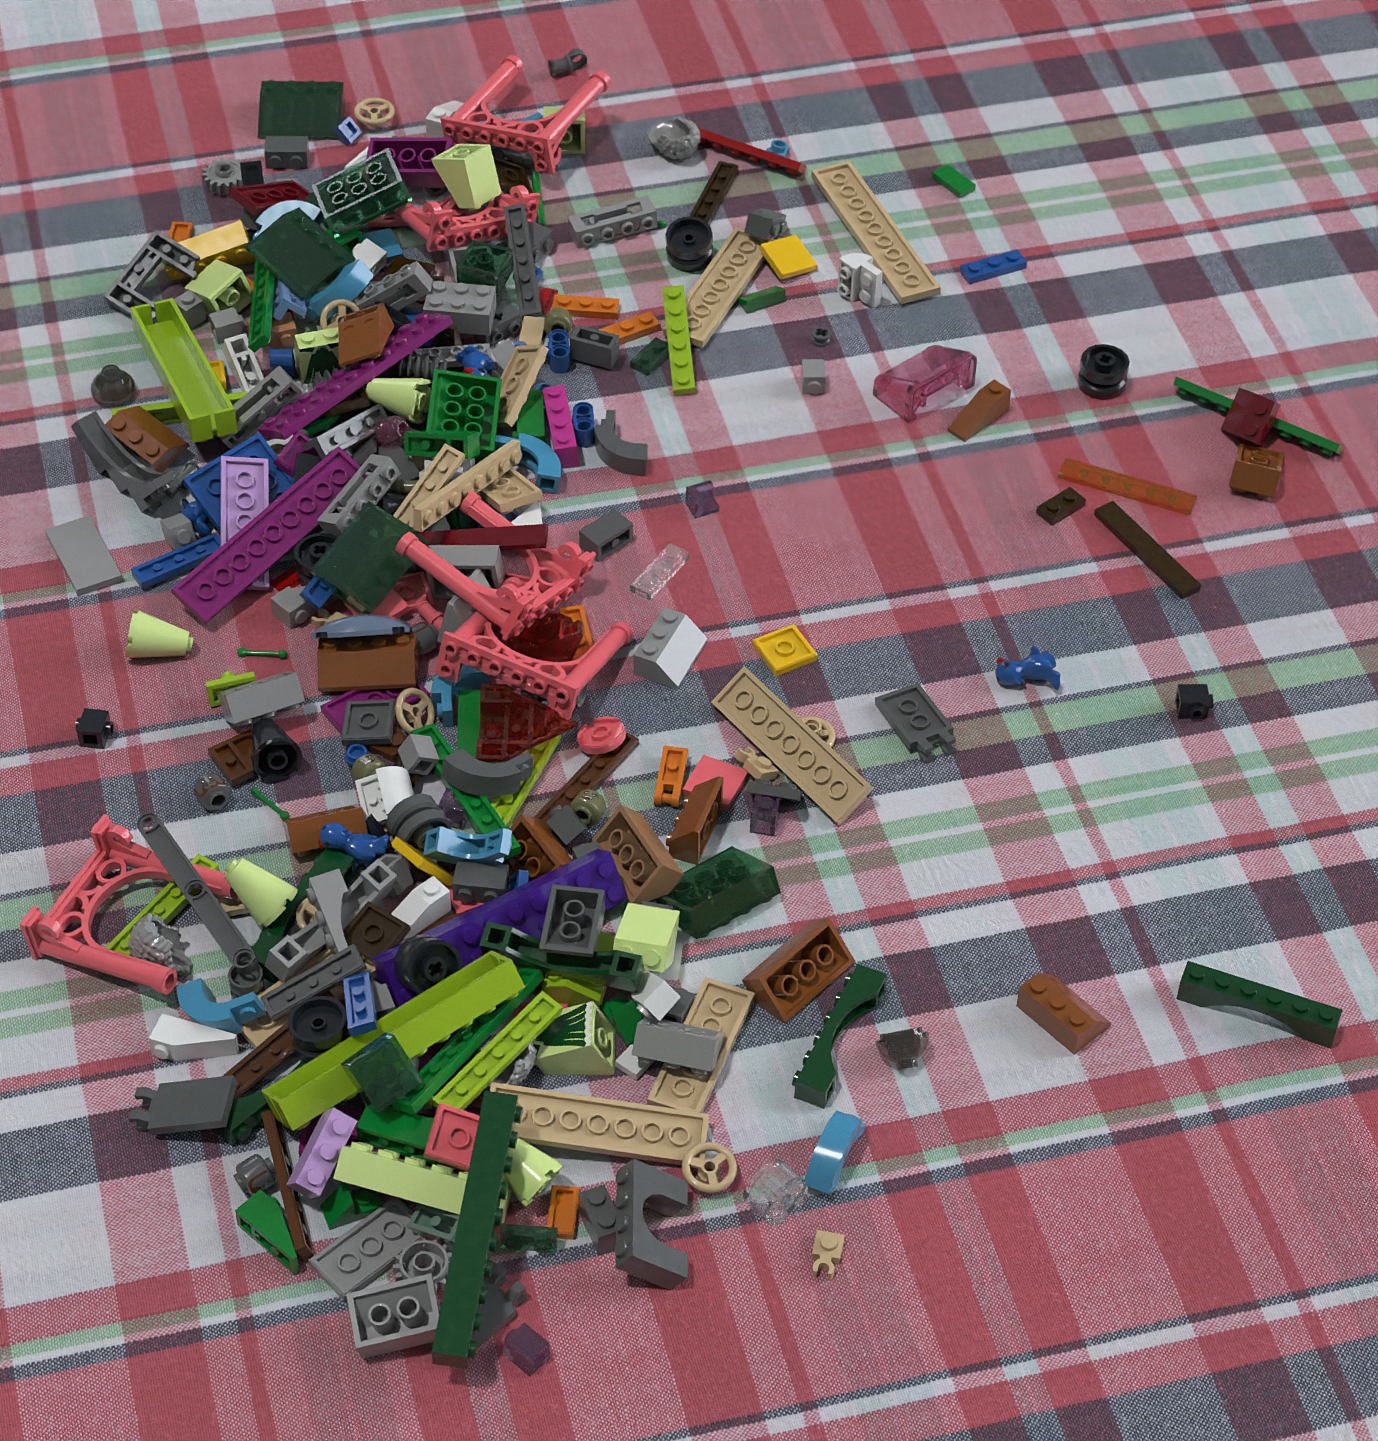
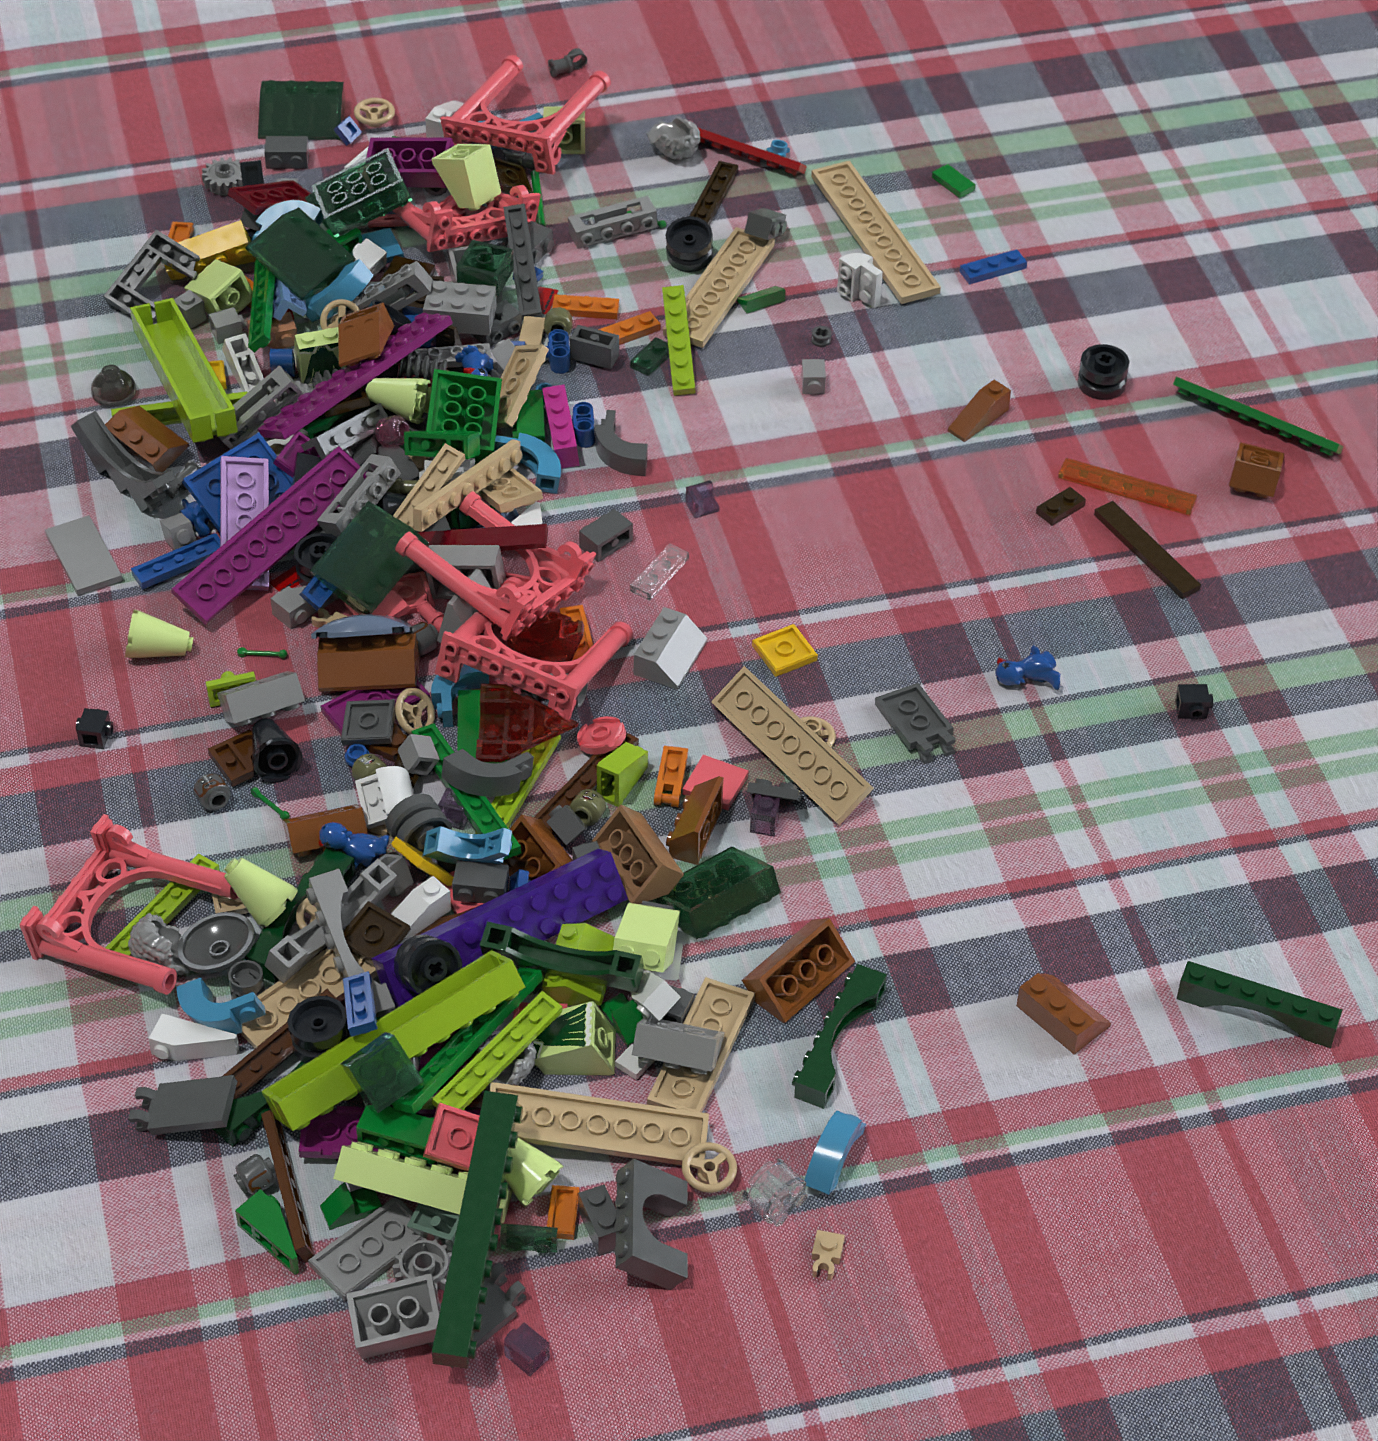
(204, 904): dark grey beam -> none
(216, 942): none -> dark grey dish
(313, 982): dark grey tile -> none
(321, 1153): lavender brick -> none
(375, 828): black bar -> none
(573, 920): dark grey slope -> none
(621, 772): none -> lime slope
(757, 766): tan plate -> none
(788, 257): yellow tile -> none
(903, 1046): clear smoke piece -> none
(922, 375): clear pink windscreen -> none
(1250, 416): dark red slope -> none

